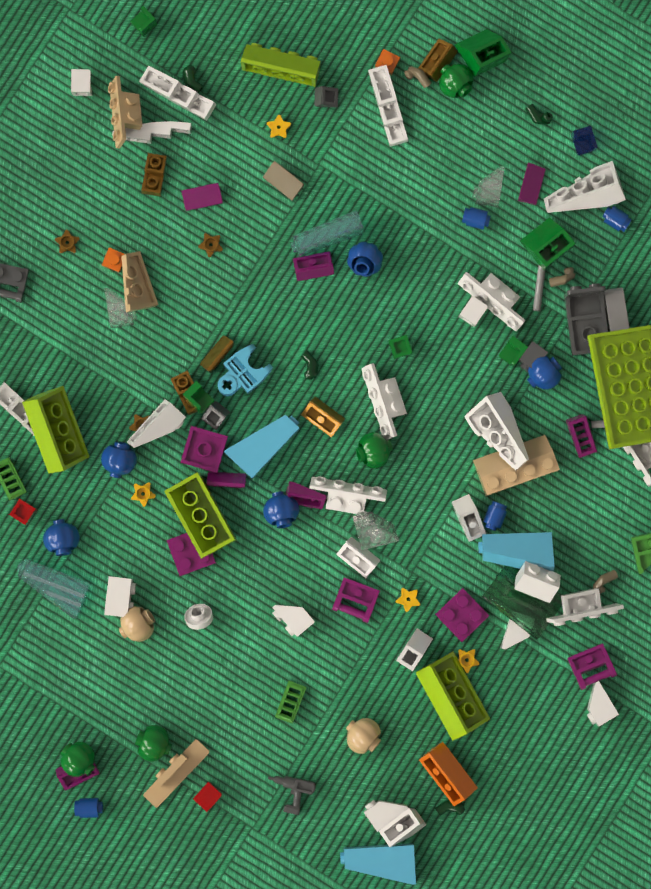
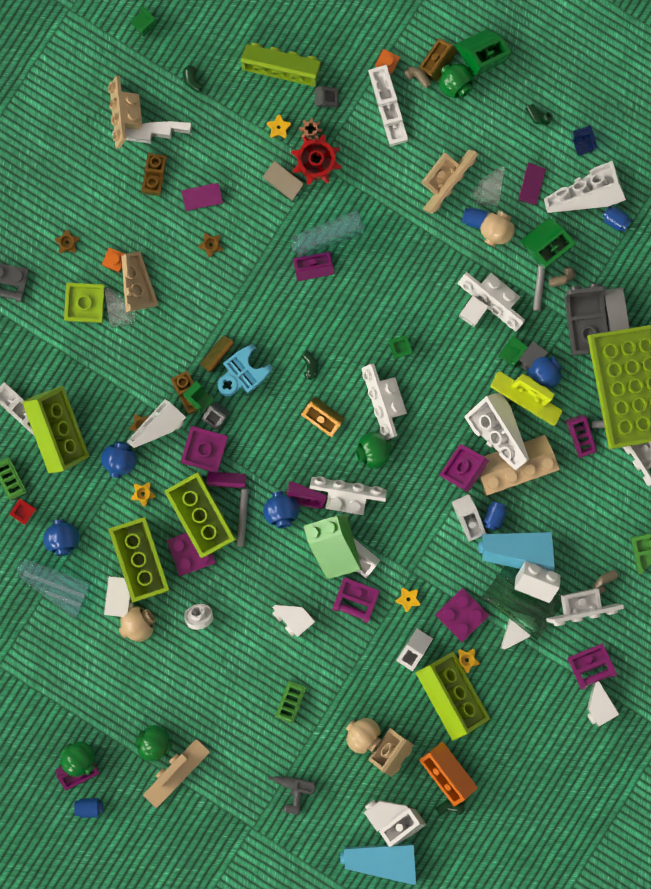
(81, 82): white panel -> none
(84, 302): none -> lime plate
(138, 559): none -> lime slope
(177, 93): white slope -> none
(207, 796): red panel -> none
(242, 517): none -> light grey bar
(259, 448): medium azure slope -> none
(306, 127): none -> nougat gear
(320, 149): none -> red brick
(333, 546): none -> slope
(365, 259): blue plant -> none
(373, 530): clear slope -> none
(391, 752): none -> tan slope
(444, 176): none -> tan bracket
(464, 468): none -> magenta plate
(497, 229): none -> tan plant
(528, 395): none -> neon yellow bracket

